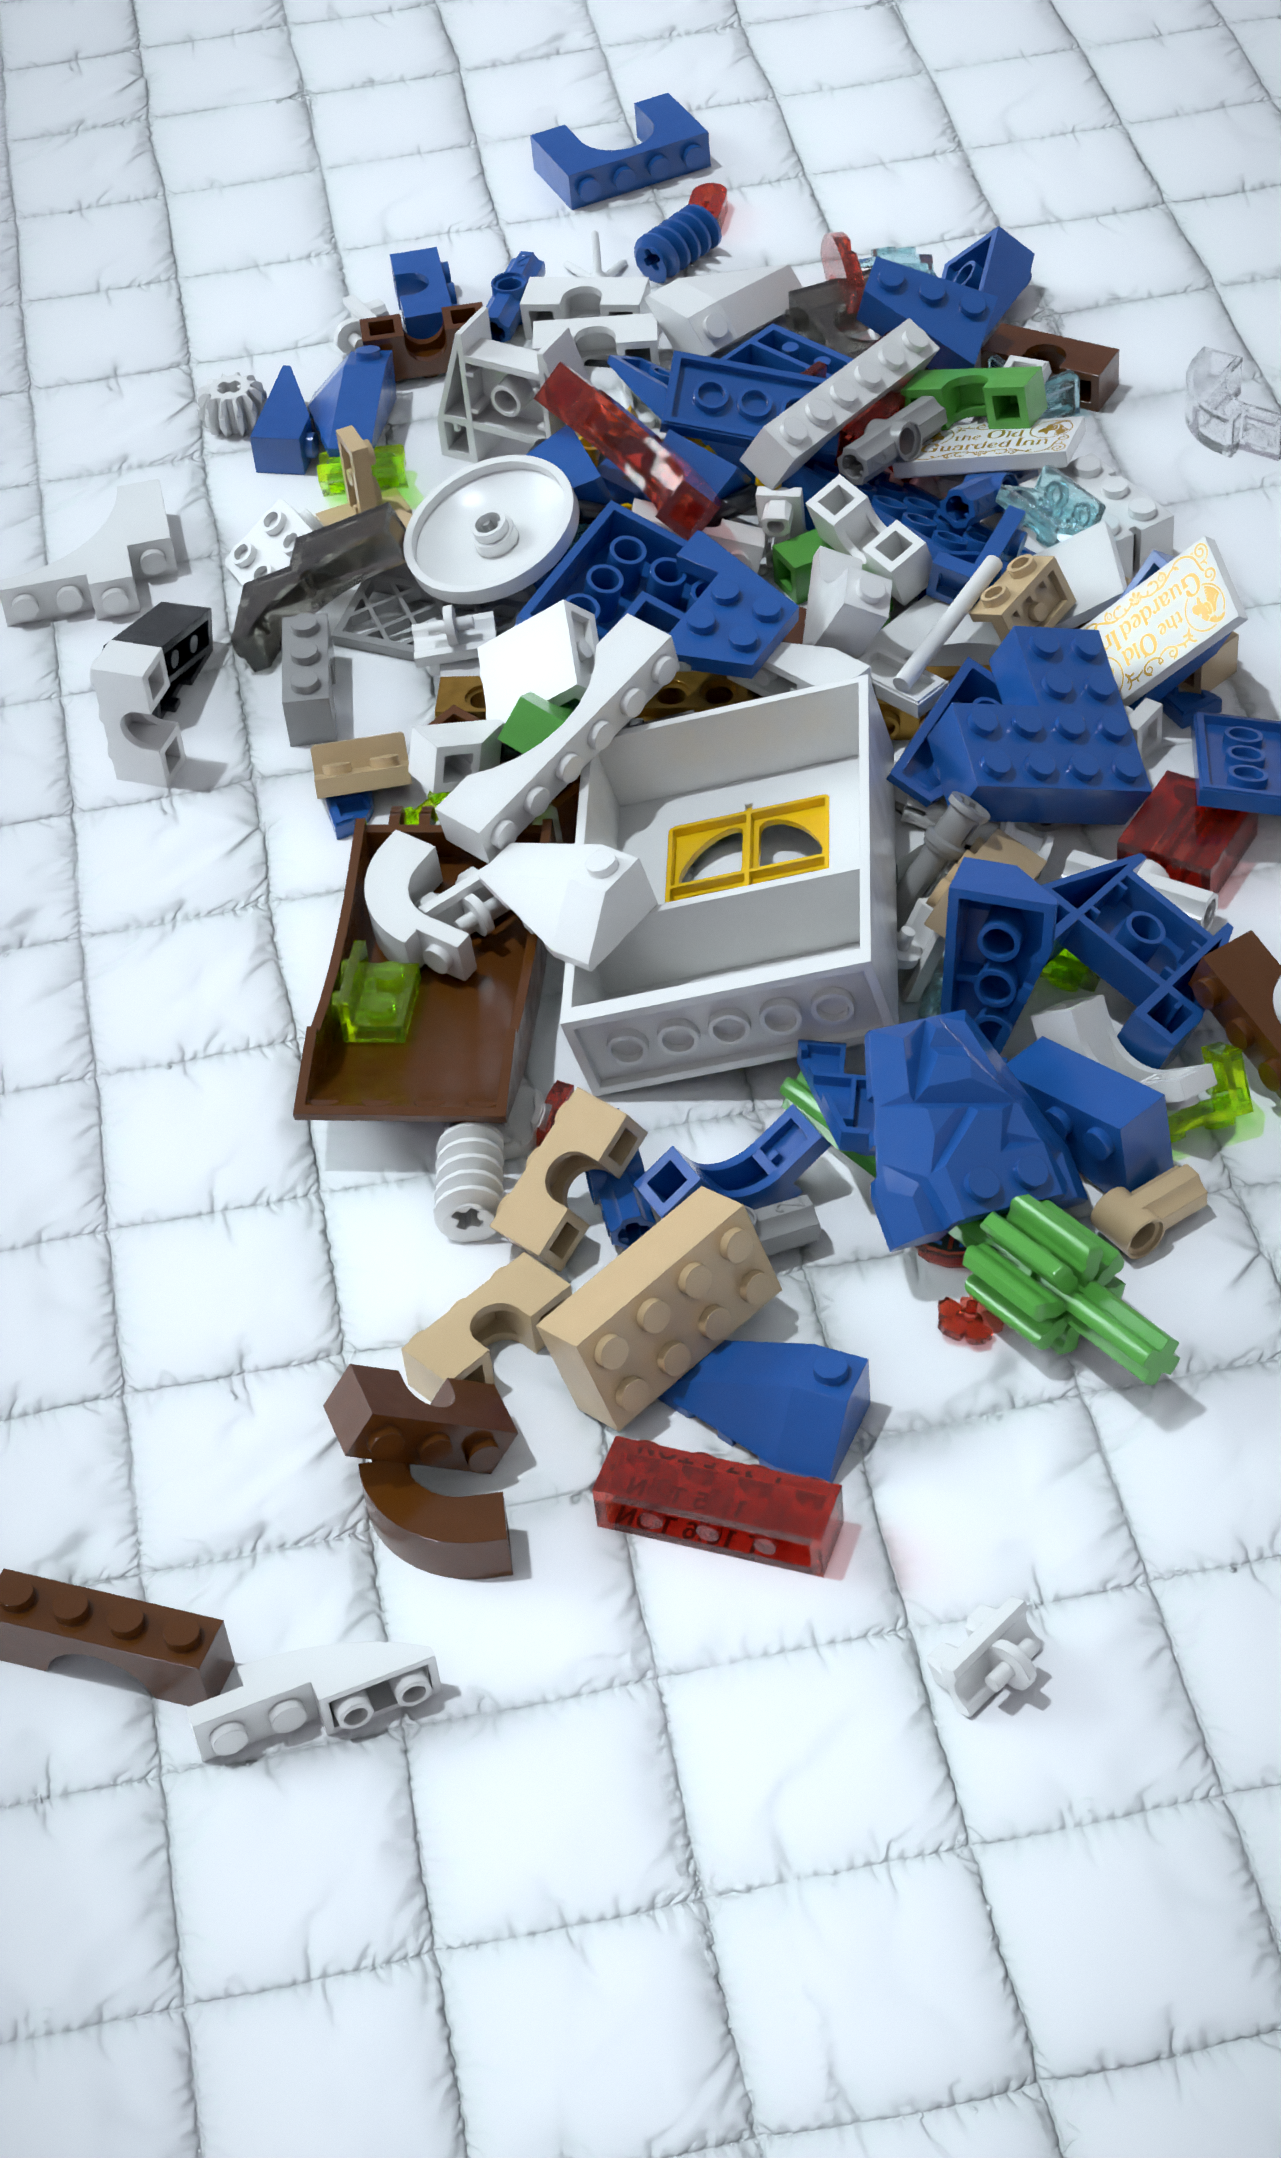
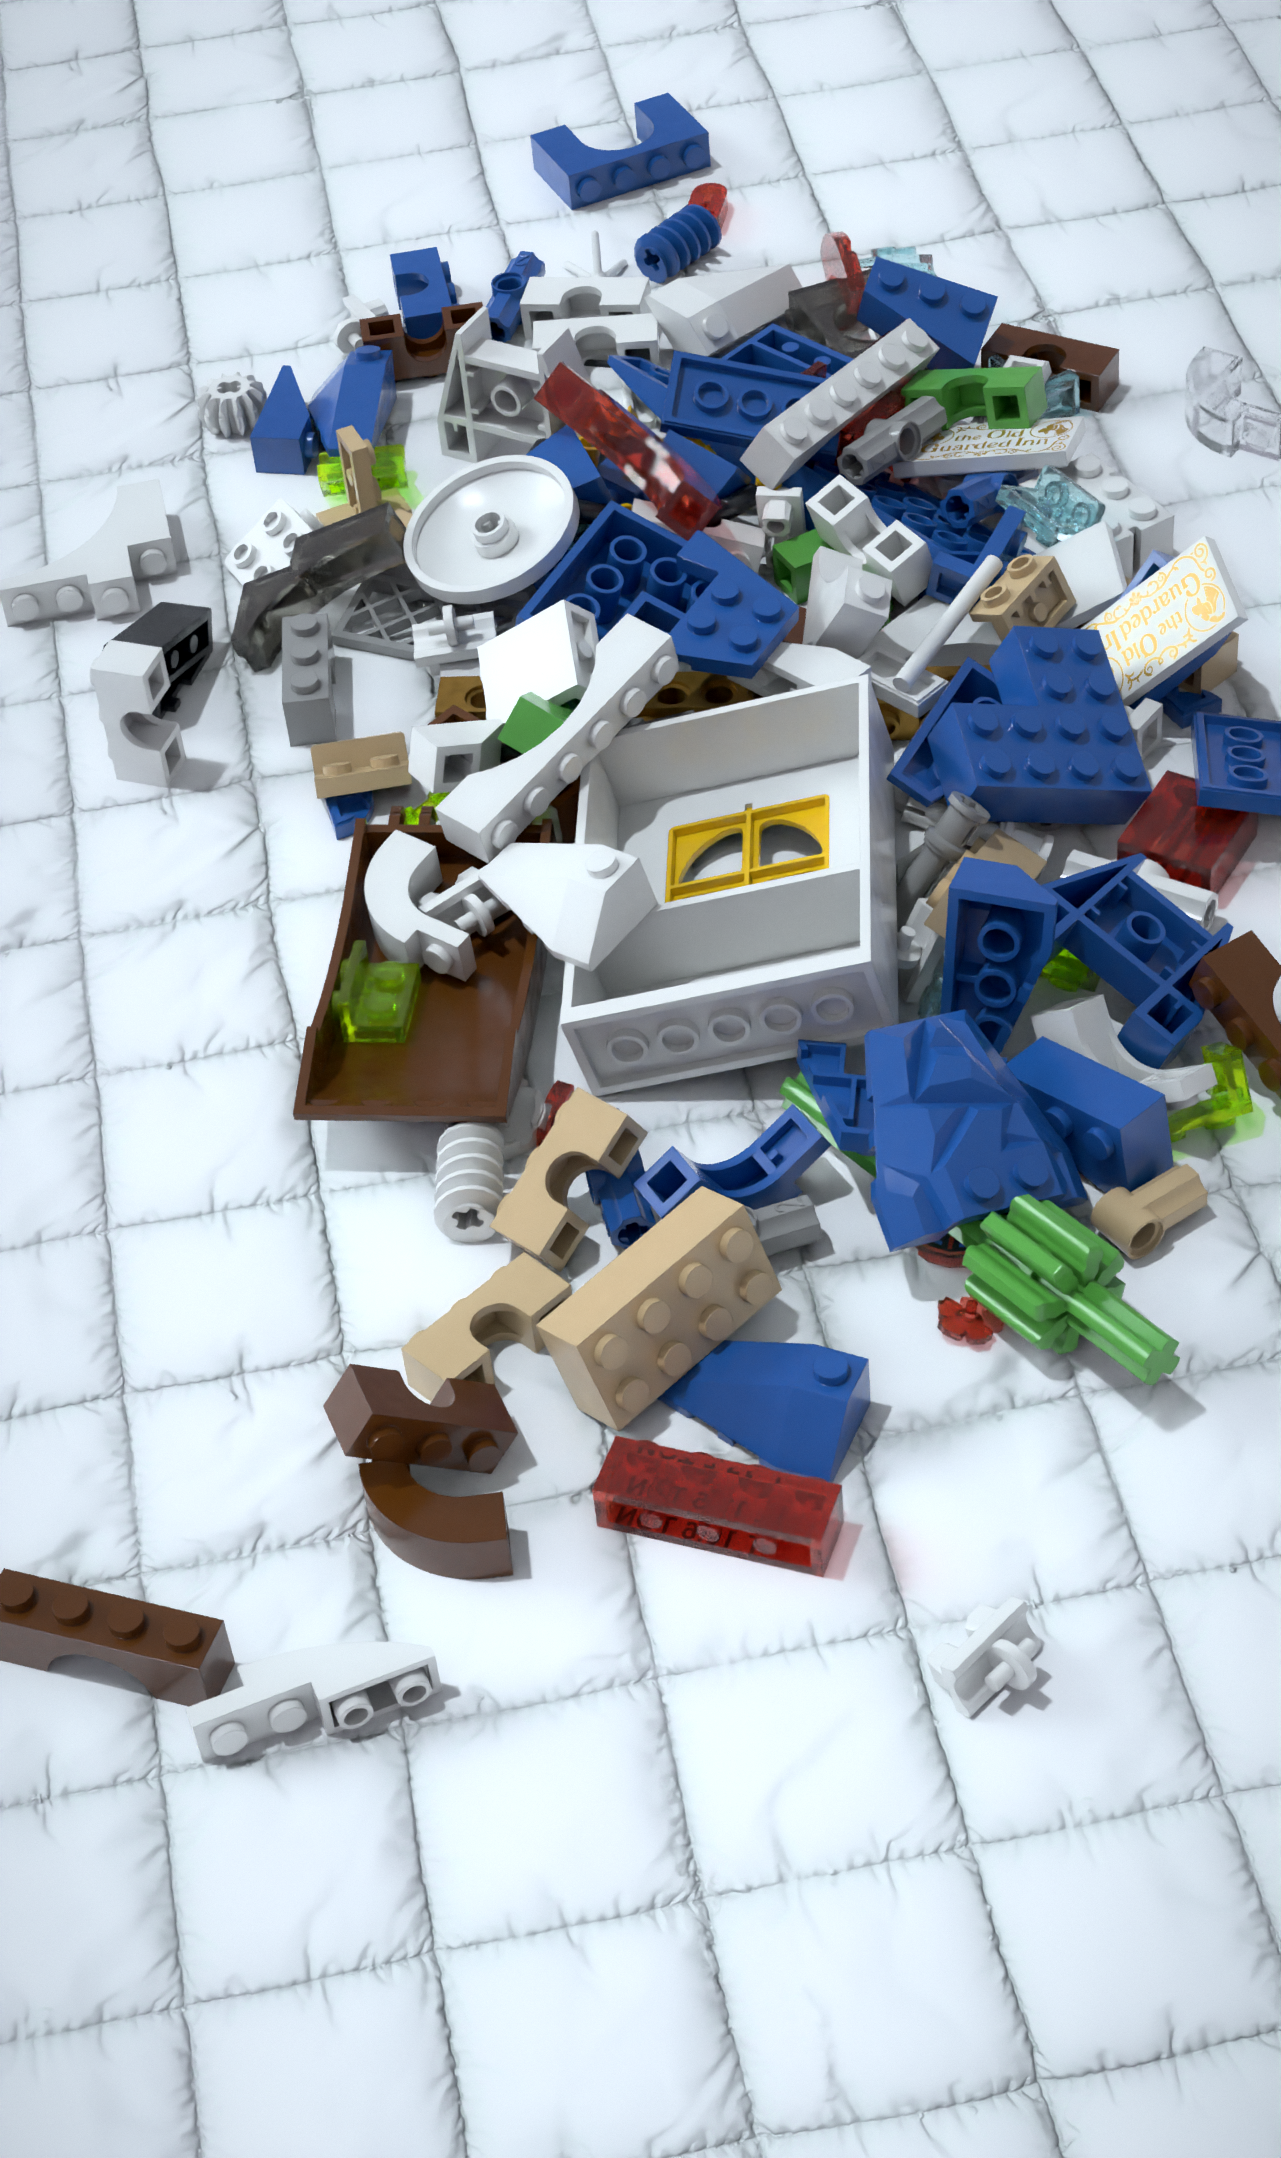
(995, 266): blue wedge -> none

